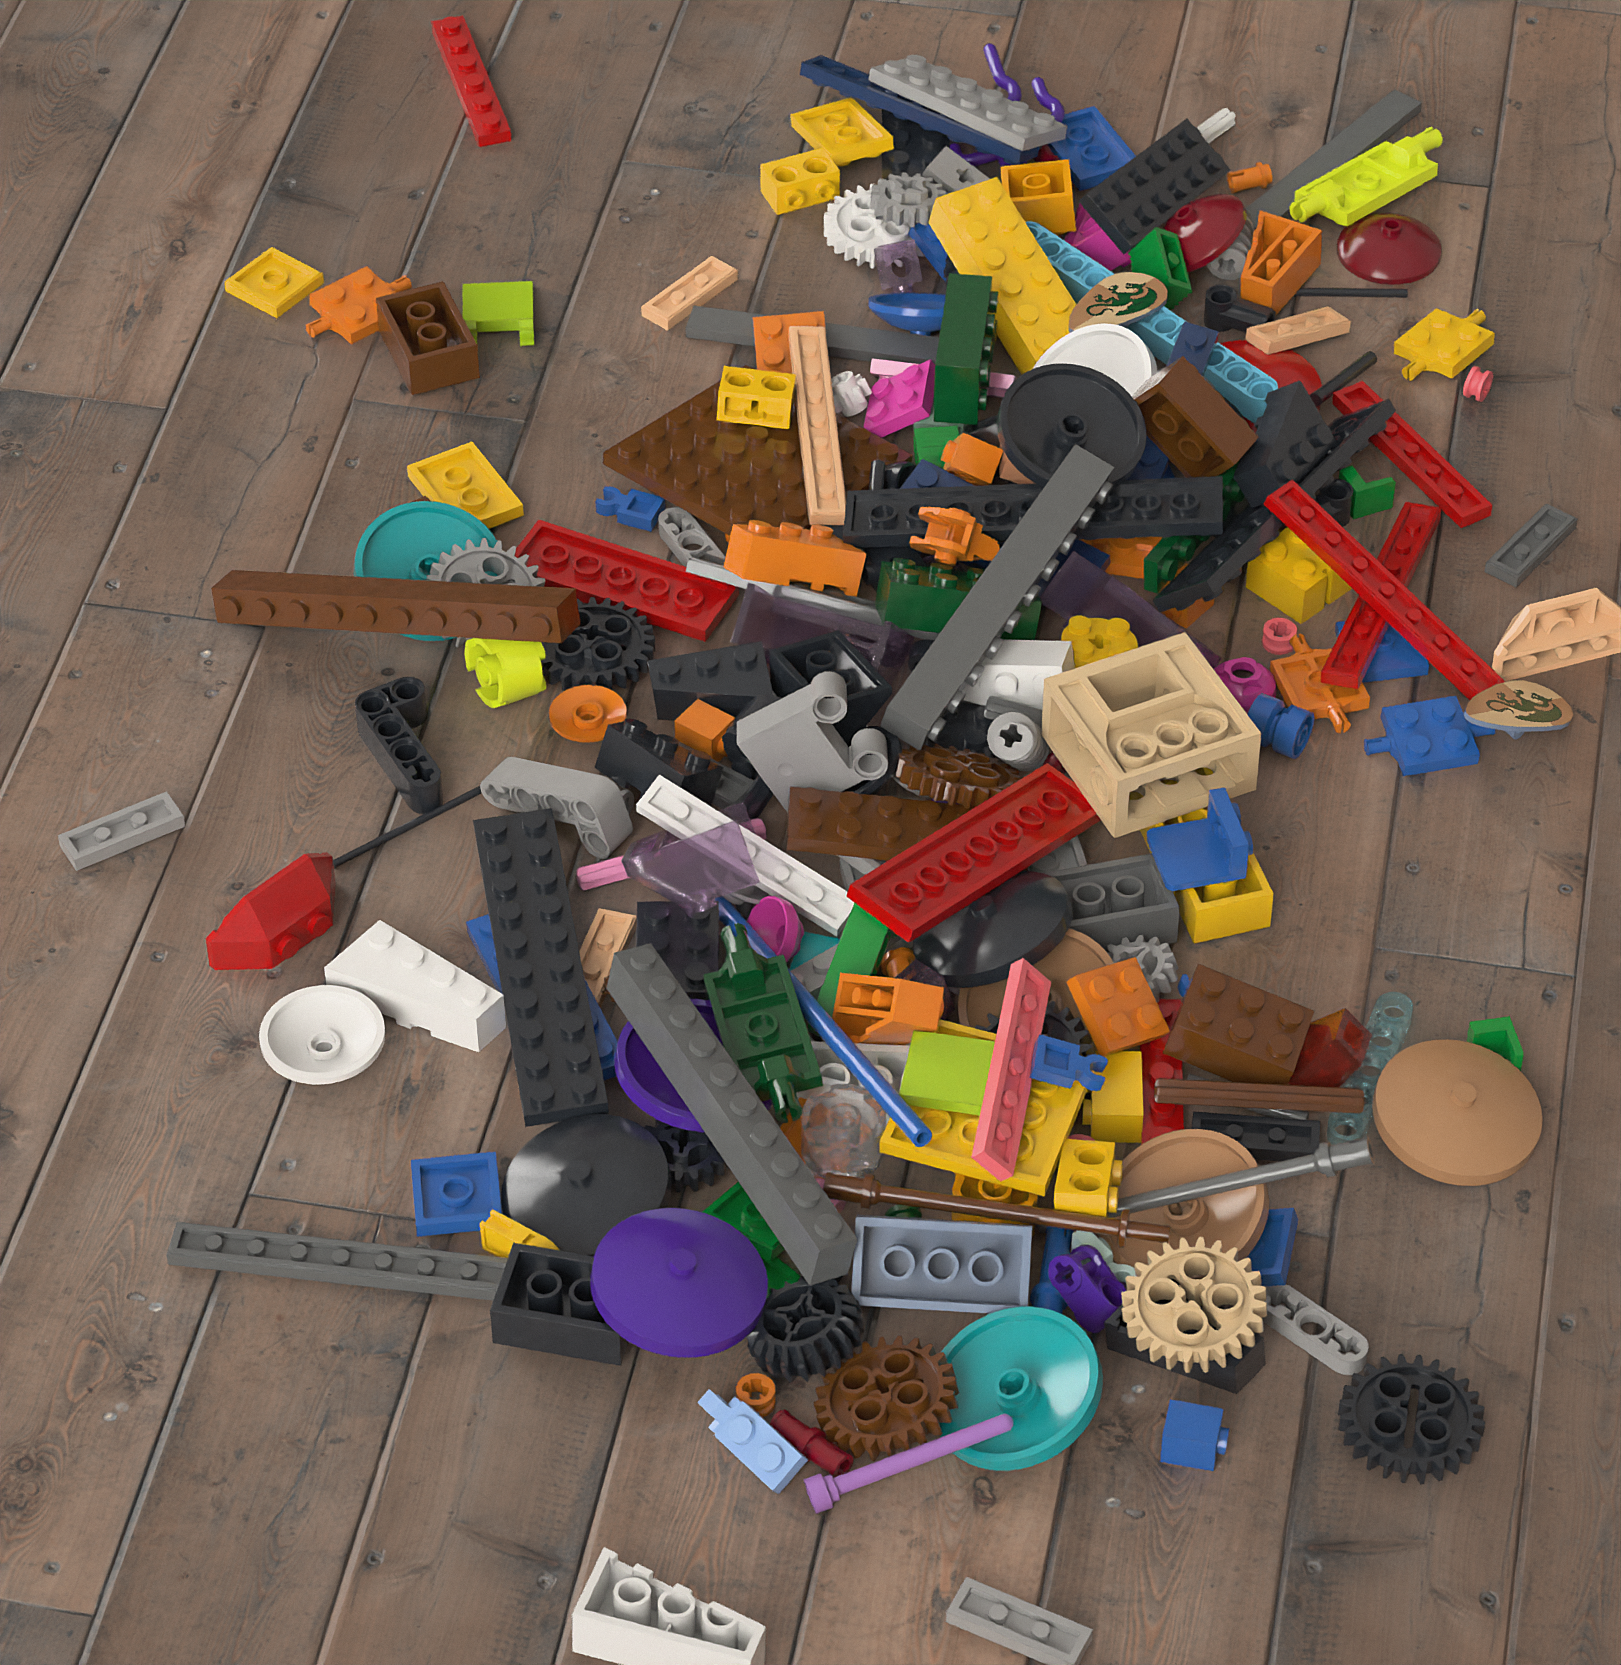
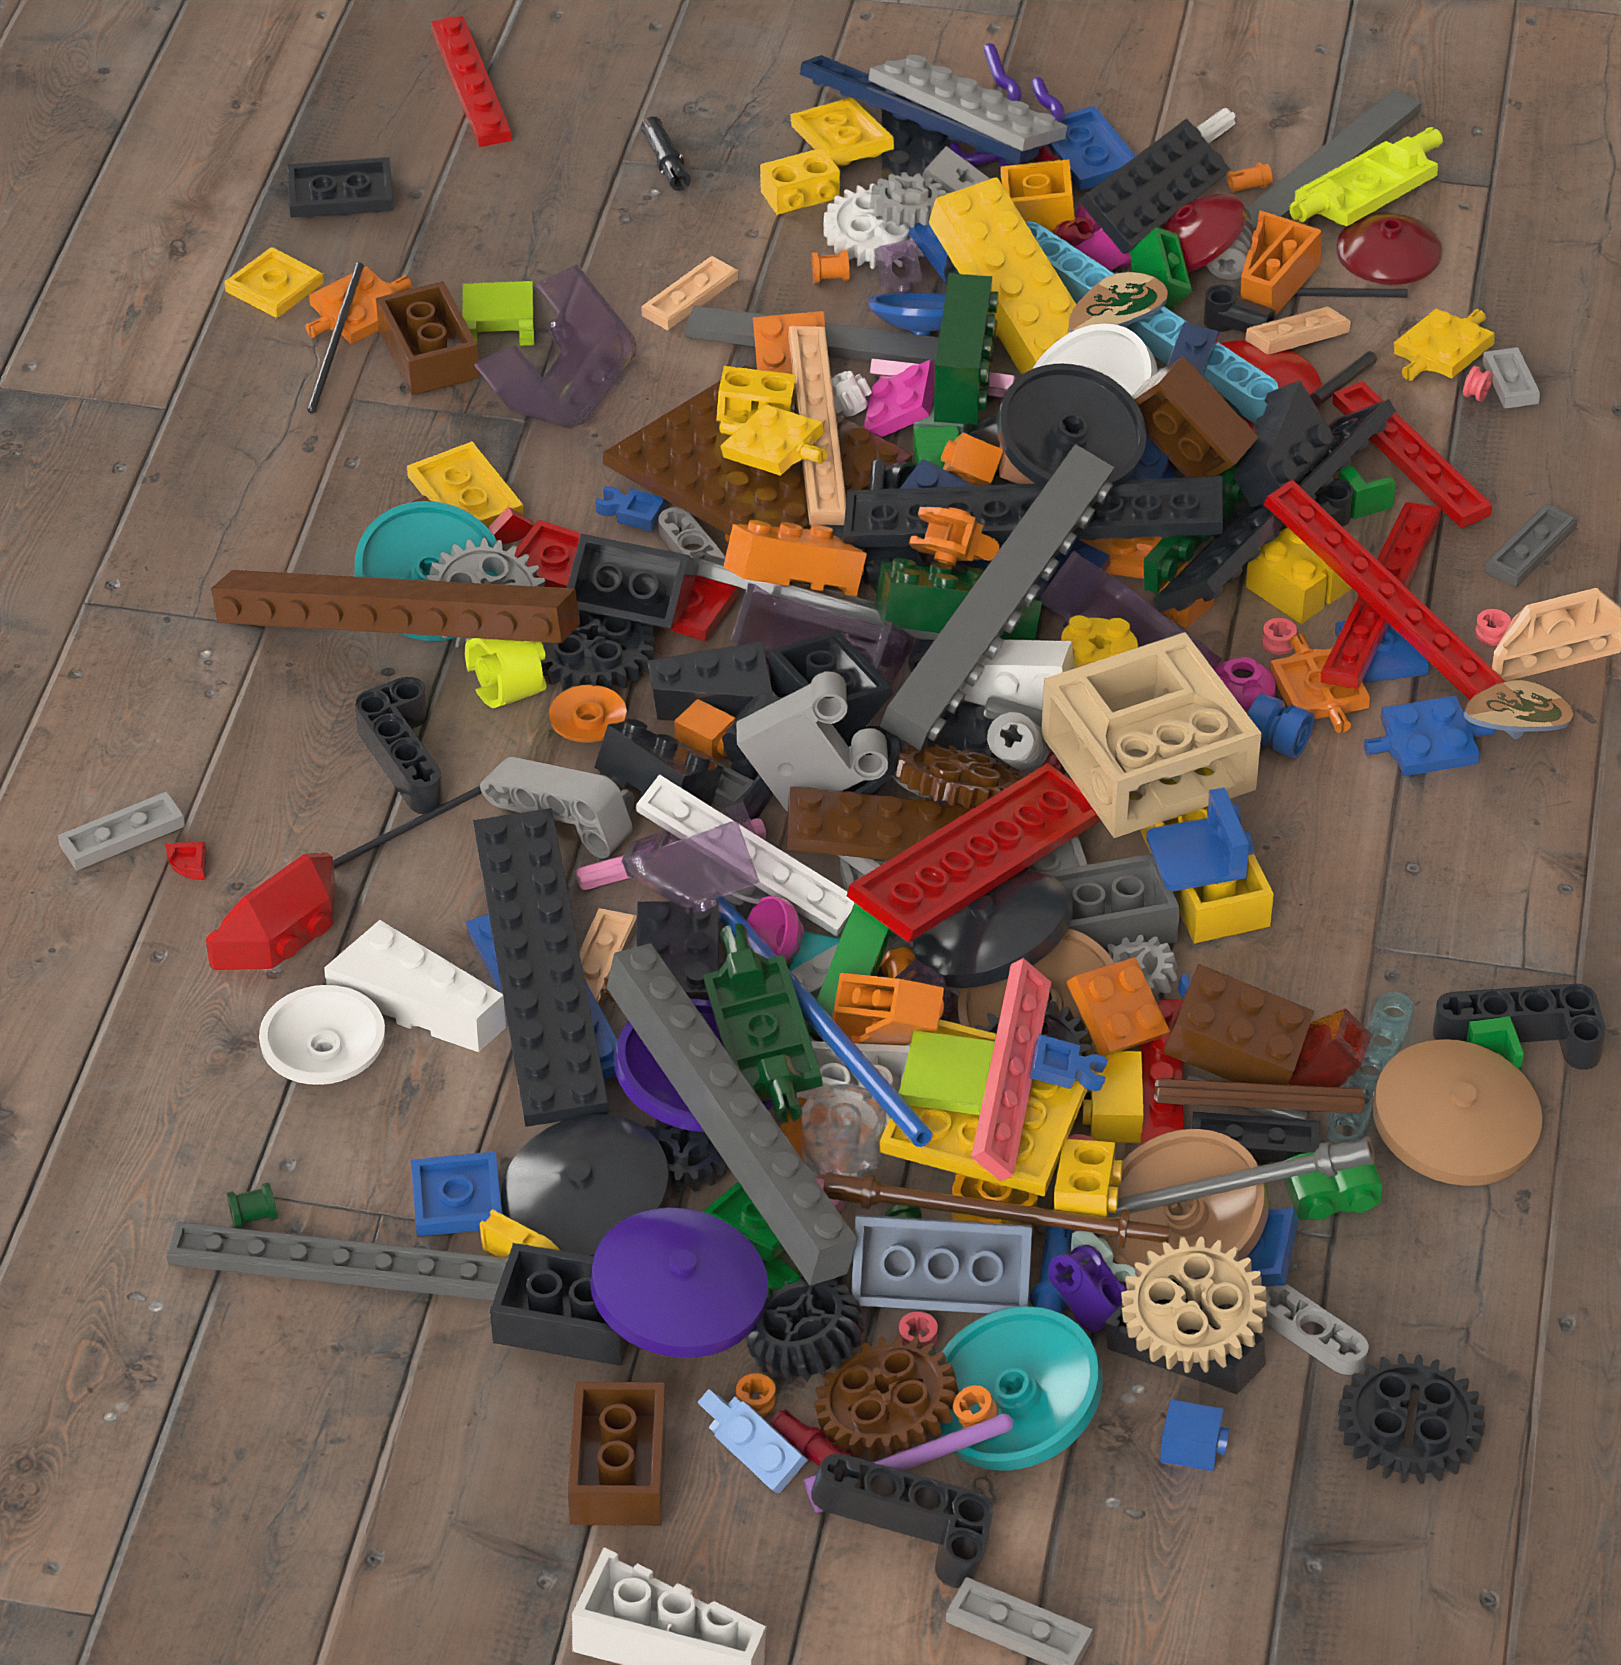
(187, 859): none -> red tile
(252, 1205): none -> dark green bush
(340, 187): none -> black plate
(349, 296): none -> black axle
(511, 526): none -> red tile
(593, 356): none -> clear purple windscreen
(617, 1453): none -> reddish brown brick
(631, 581): none -> black slope
(668, 159): none -> black pin
(773, 440): none -> yellow plate
(830, 266): none -> orange bush
(851, 1490): none -> black beam
(919, 1321): none -> coral bush
(969, 1397): none -> orange bush
(1074, 231): none -> dark red pin
(1319, 1197): none -> green brick
(1488, 619): none -> coral bush
(1511, 377): none -> light grey plate
(1537, 1013): none -> black beam

